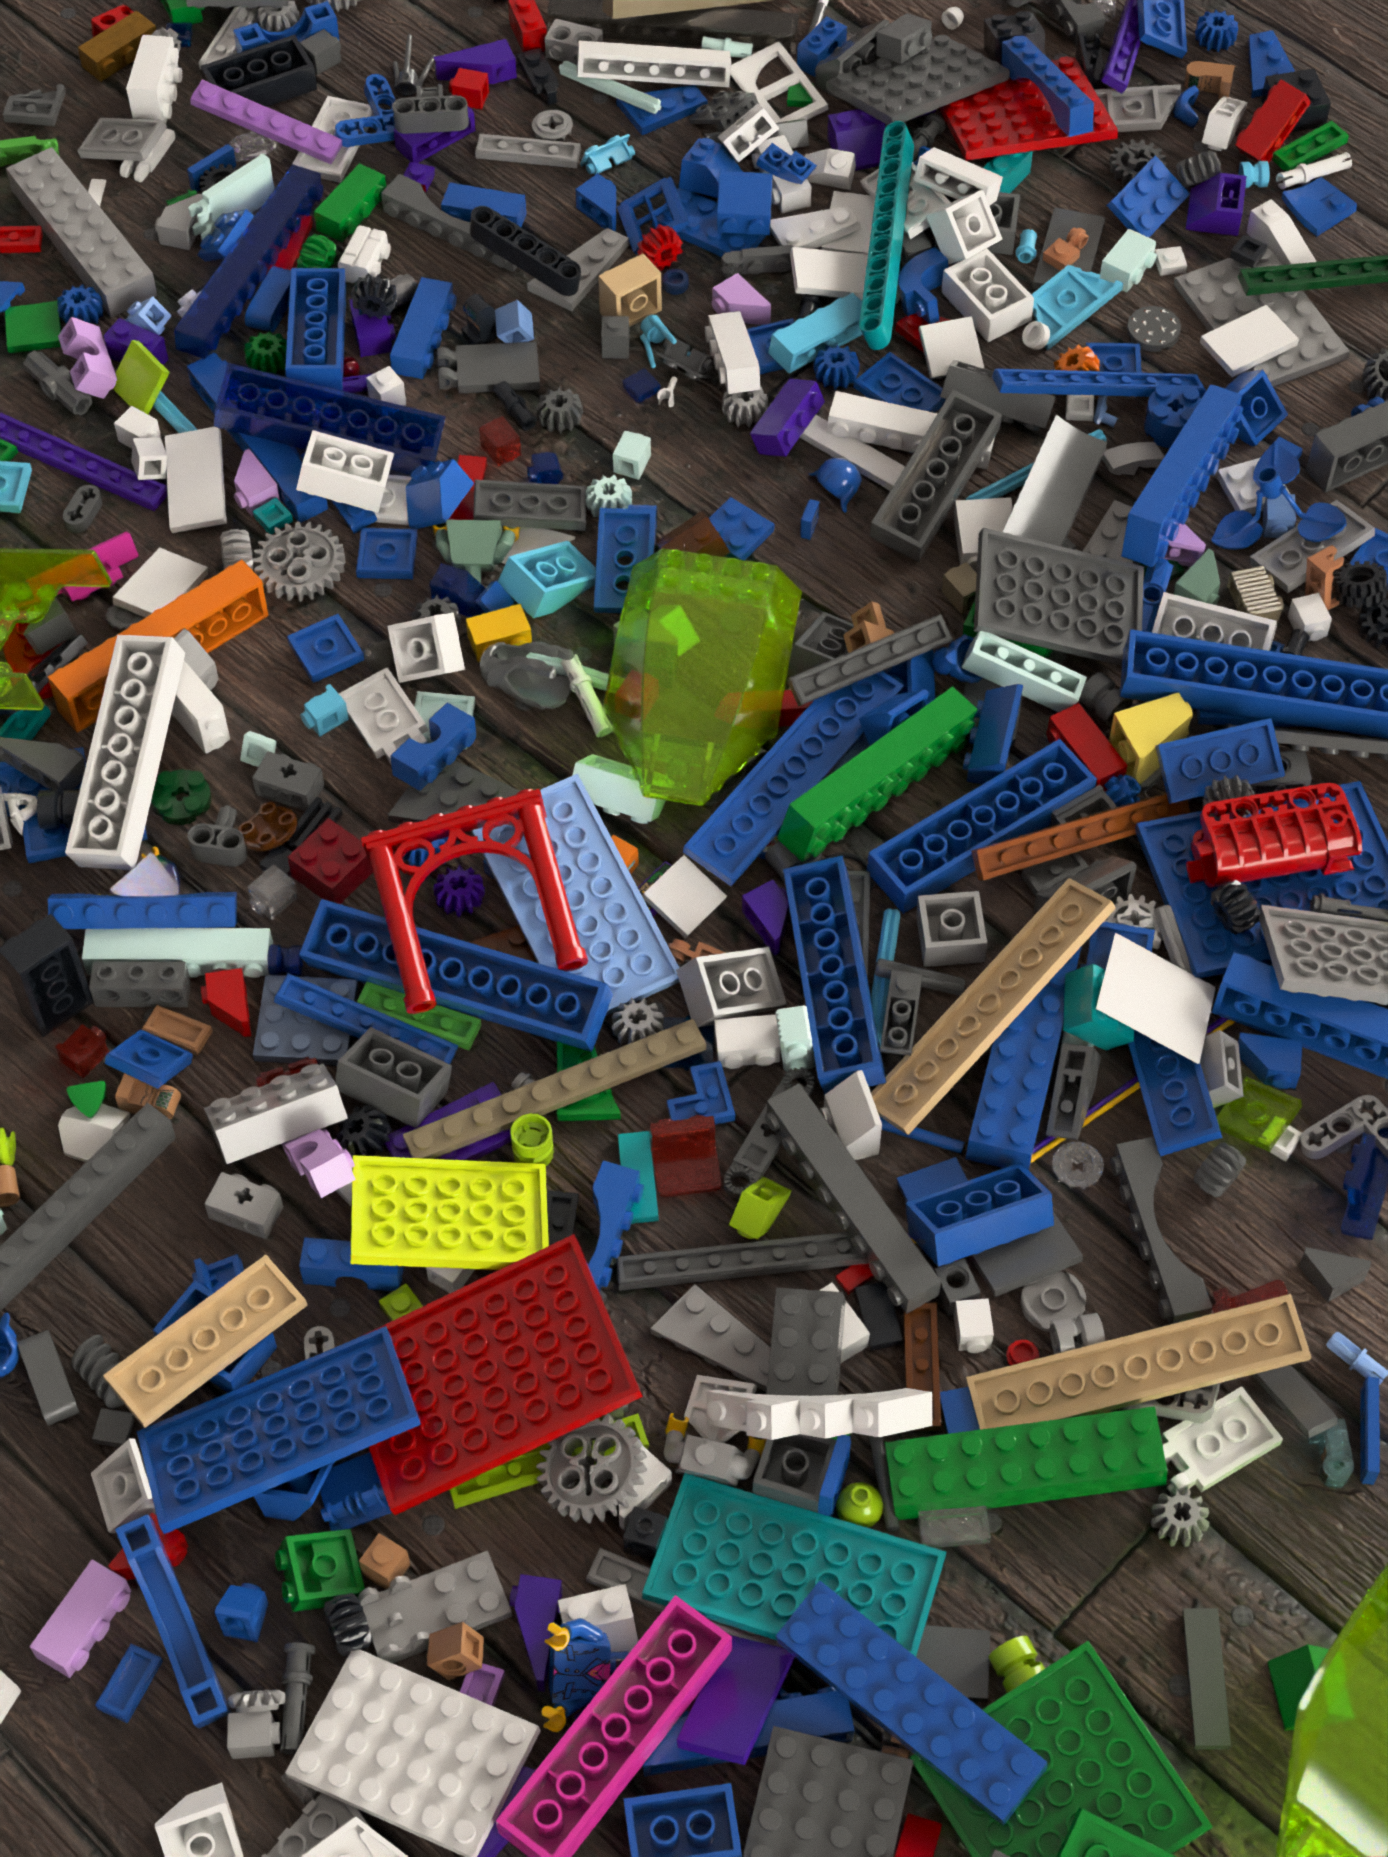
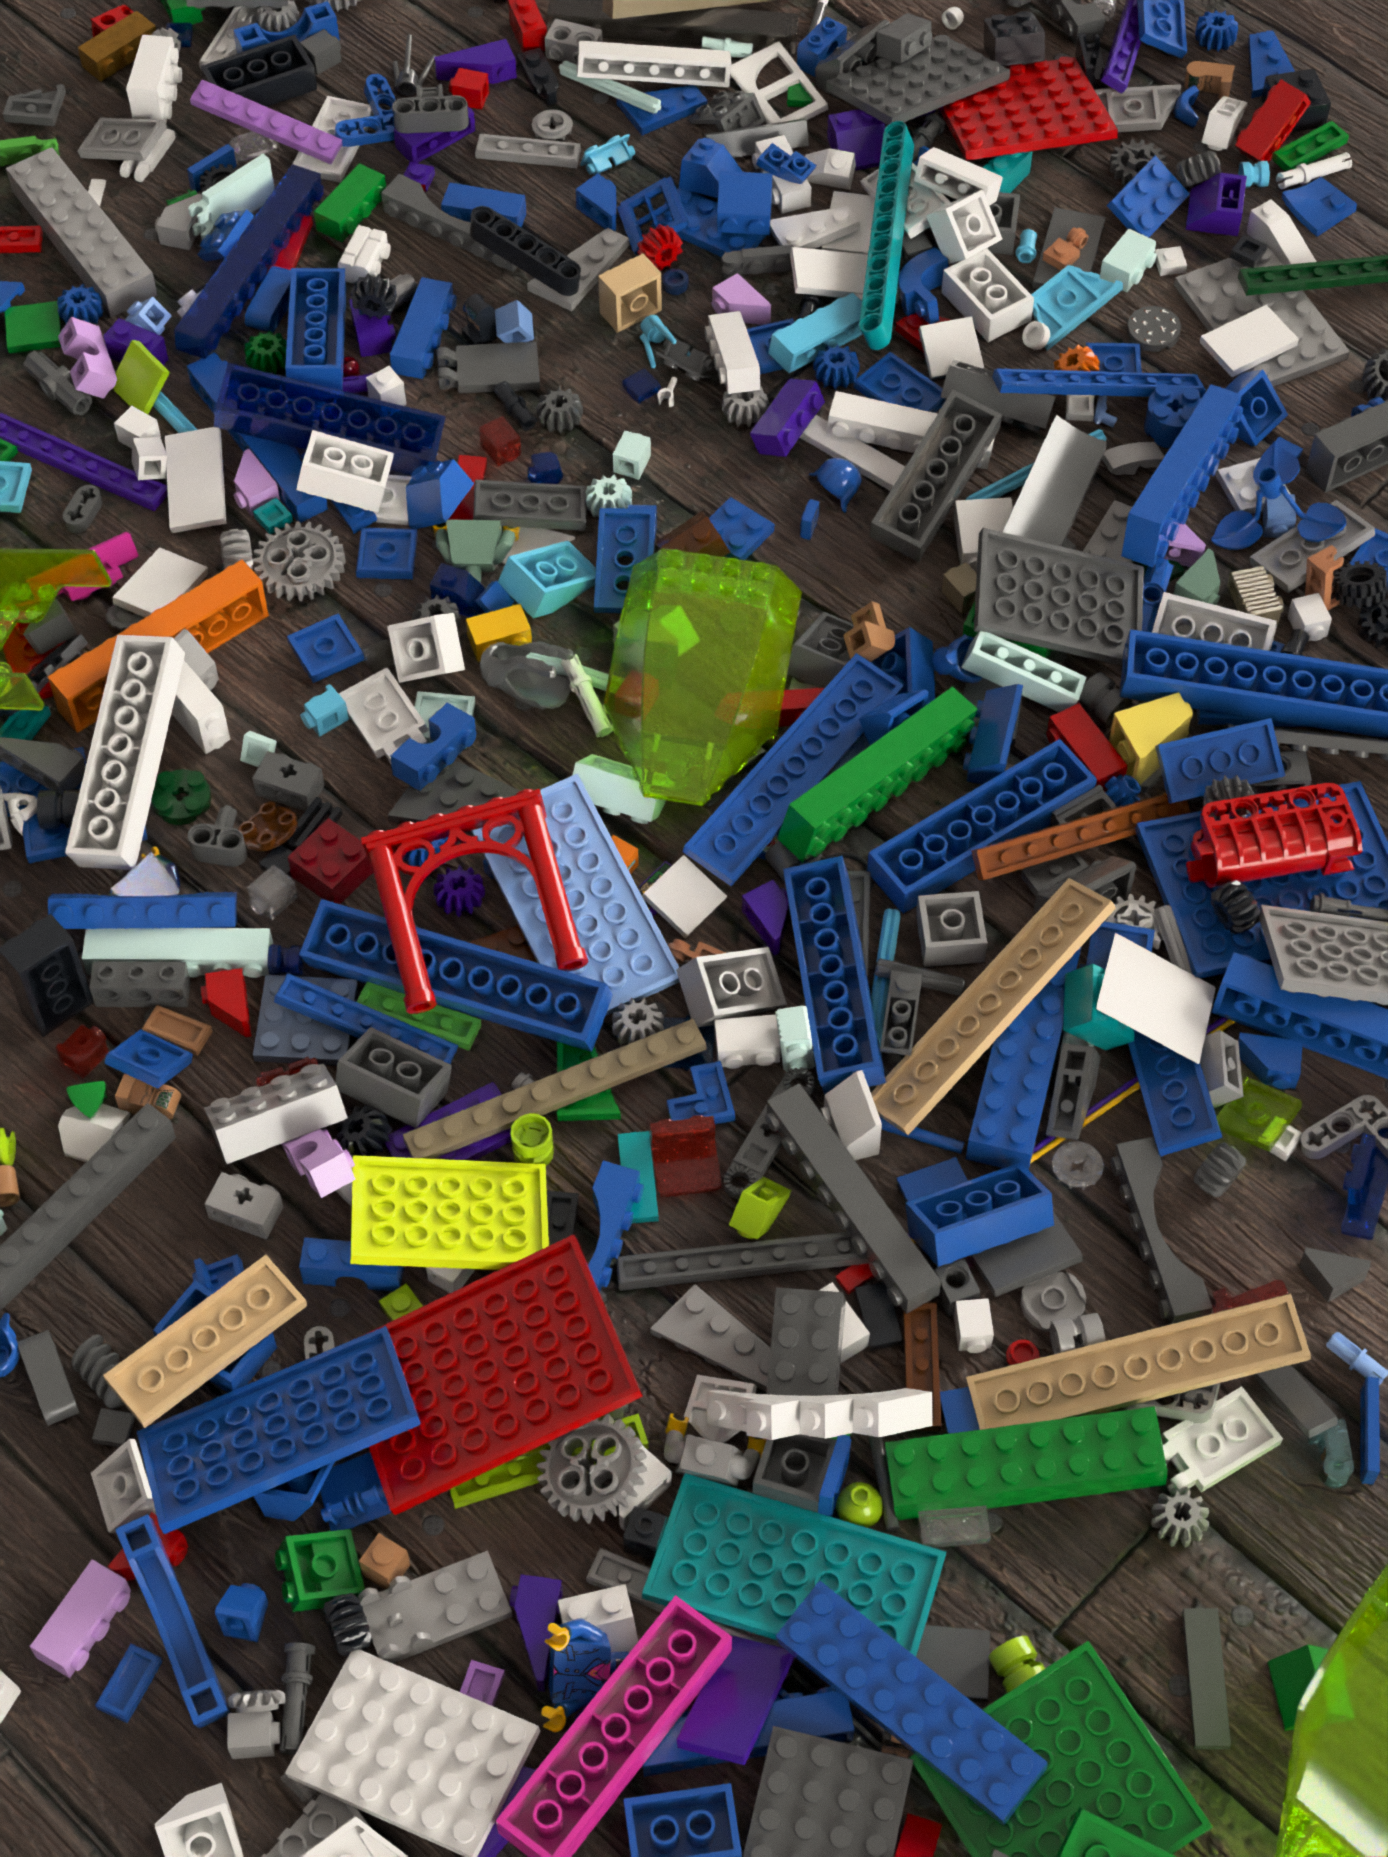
(317, 252): green gear -> none
(455, 1651): medium nougat brick -> none
(615, 337): dark grey brick -> none
(748, 132): white brick -> none
(869, 660): dark grey tile -> none
(1070, 105): blue arch -> none

